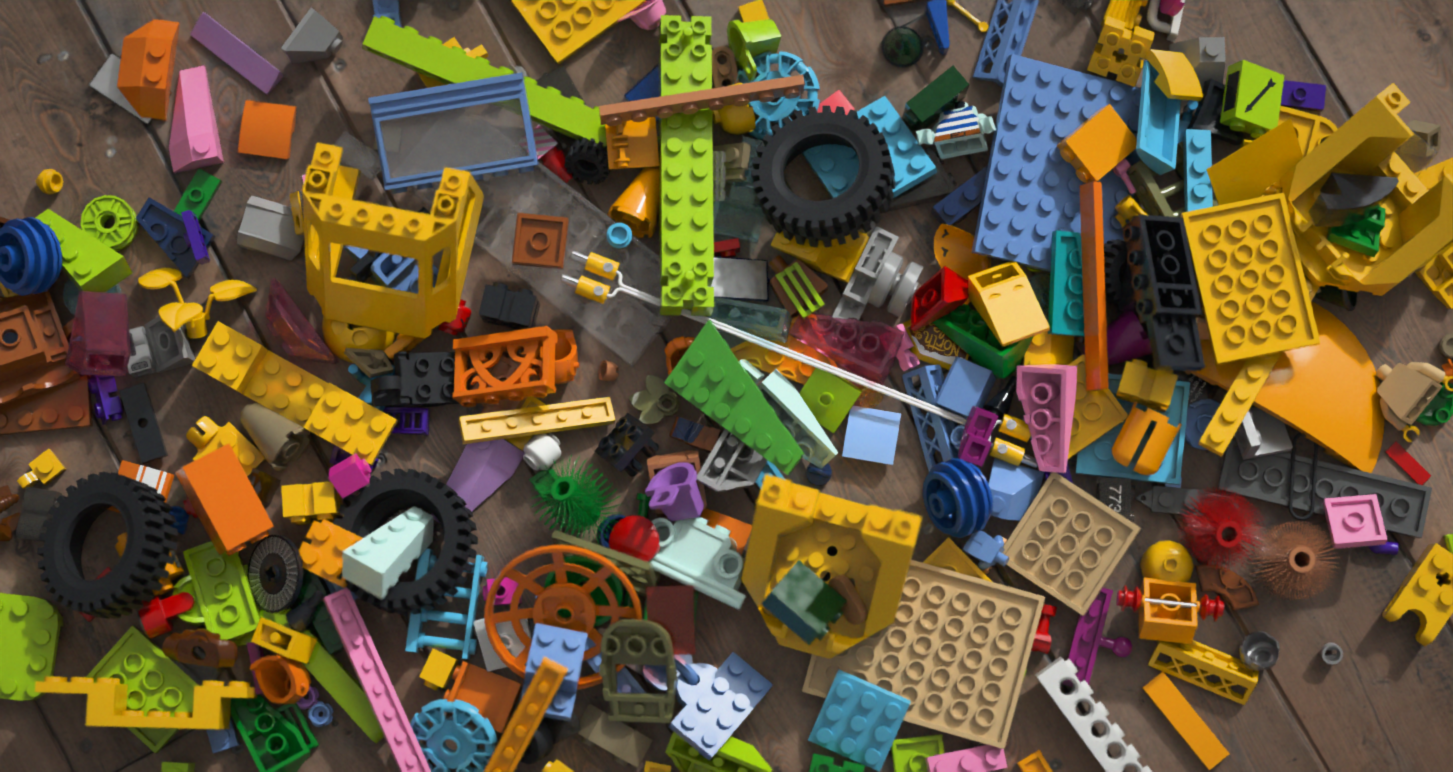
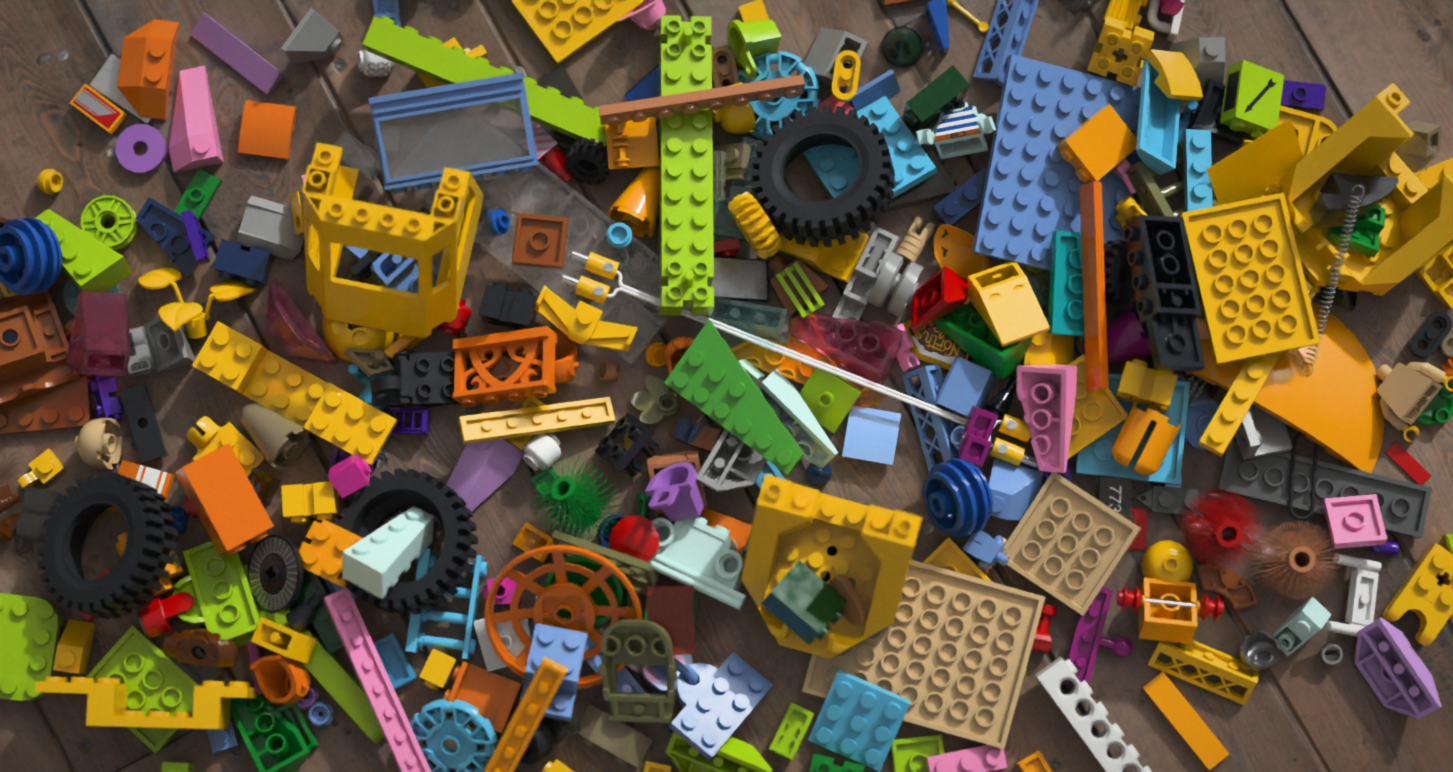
(75, 647): none -> yellow slope
(98, 109): none -> slope
(99, 443): none -> tan cylinder
(131, 138): none -> medium lavender tile
(235, 261): none -> dark blue brick
(373, 65): none -> white head
(395, 661): none -> dark azure tile
(496, 222): none -> blue plate
(532, 538): none -> light orange slope
(584, 323): none -> yellow plate
(655, 354): none -> light orange plate
(755, 225): none -> yellow gear
(791, 731): none -> lime plate
(826, 49): none -> light grey slope
(845, 76): none -> yellow plate
(881, 86): none -> medium blue slope
(913, 244): none -> tan hinge
(1140, 520): none -> red window
(1301, 626): none -> light aqua slope
(1336, 269): none -> light grey piece
(1360, 597): none -> white plate
(1395, 670): none -> lavender wedge
(1429, 335): none -> black plate

